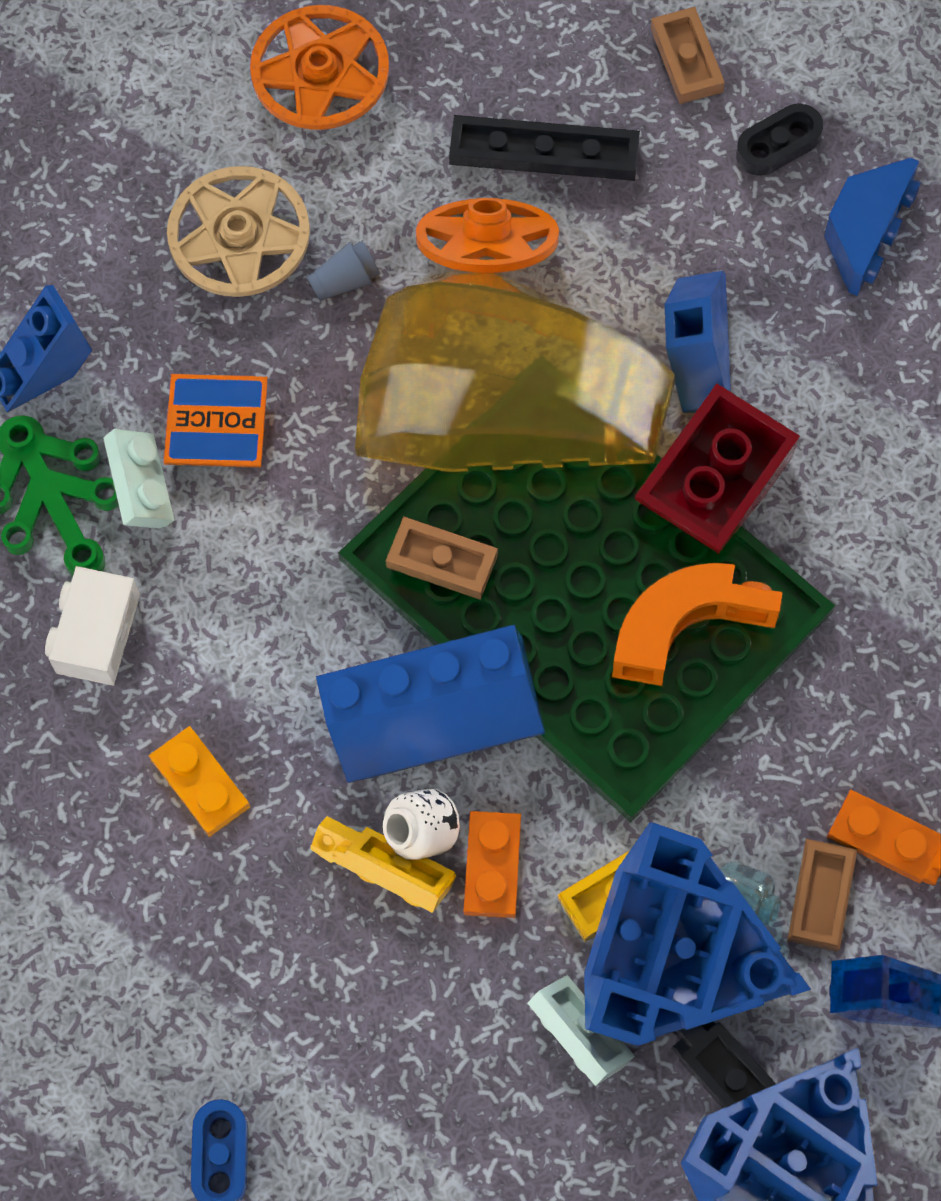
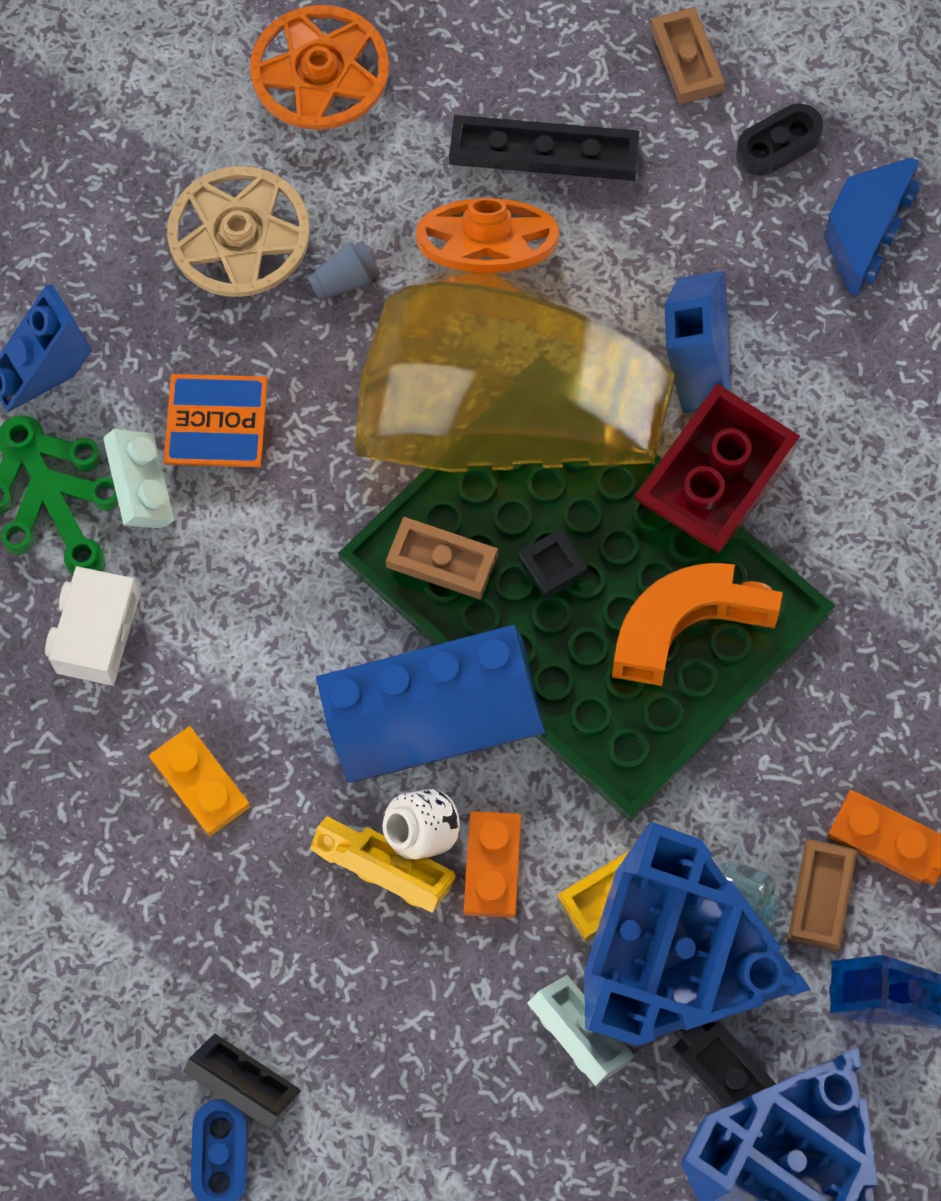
(242, 1081): none -> black plate
(552, 564): none -> black plate

